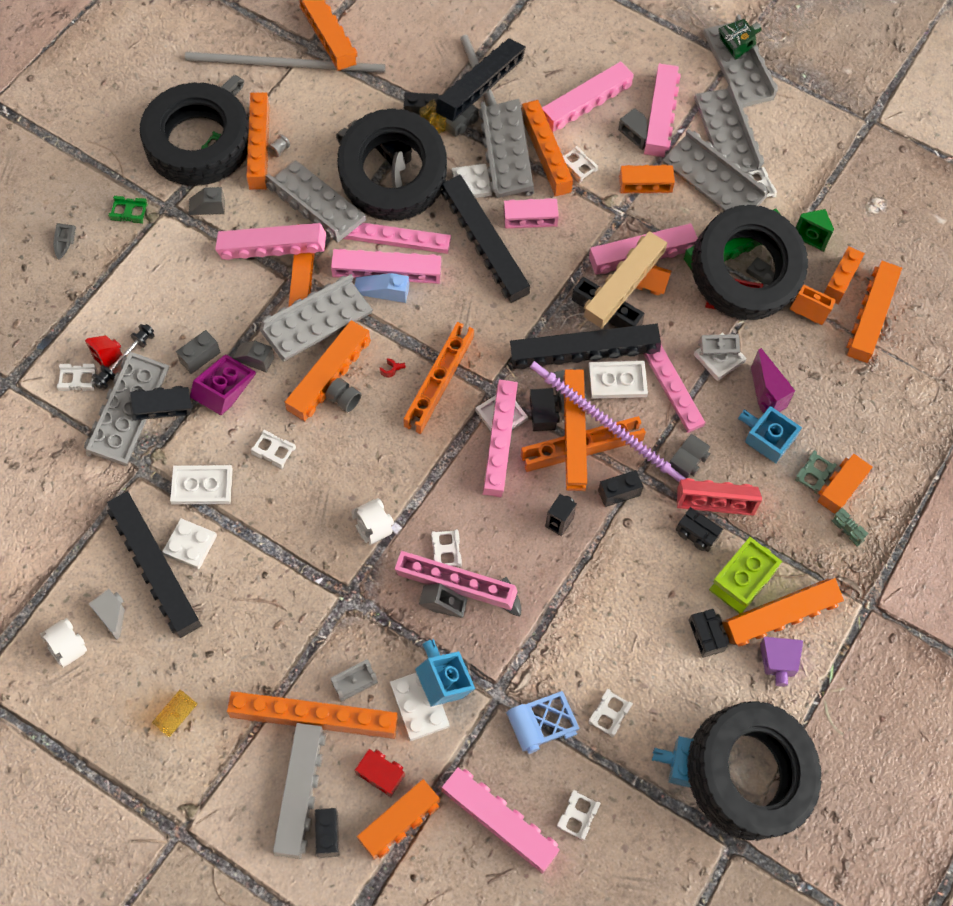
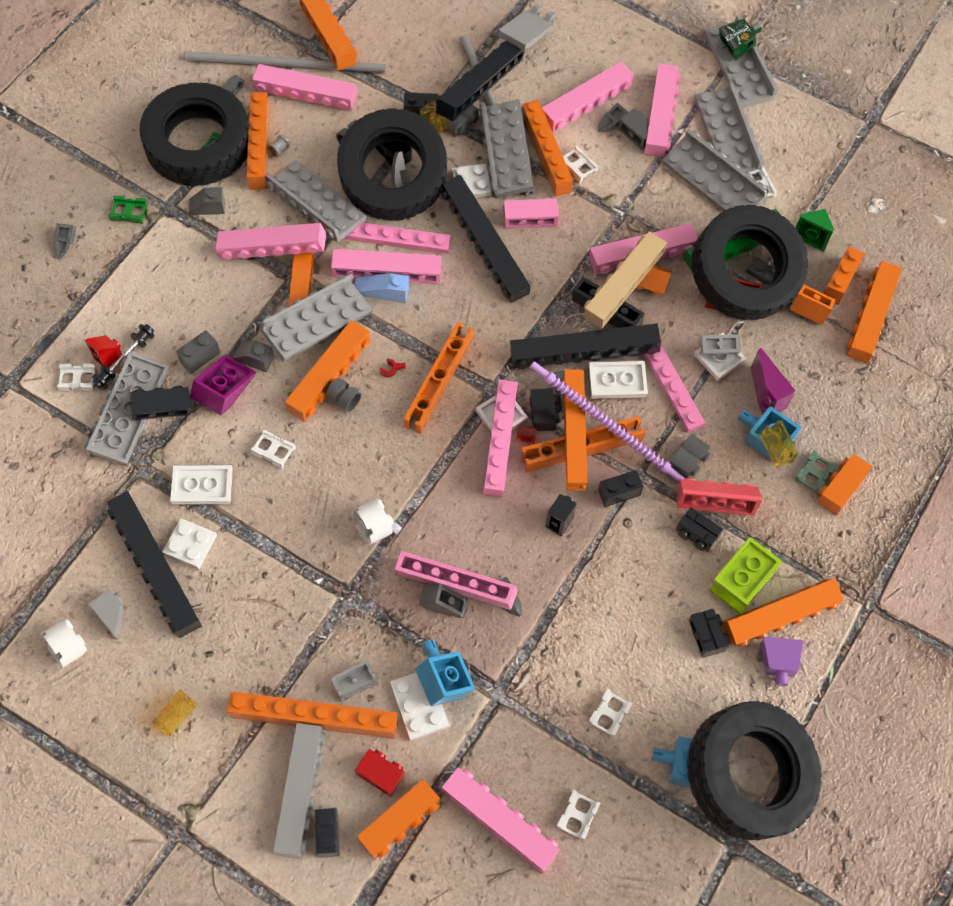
(305, 87): none -> bright pink brick
(439, 549): white piece -> none
(526, 434): none -> clear red plate
(527, 27): none -> light grey tile
(529, 731): light blue piece -> none
(612, 117): none -> dark grey plate
(646, 179): orange brick -> none
(779, 444): none -> clear yellow hinge
(843, 520): sand green piece -> none

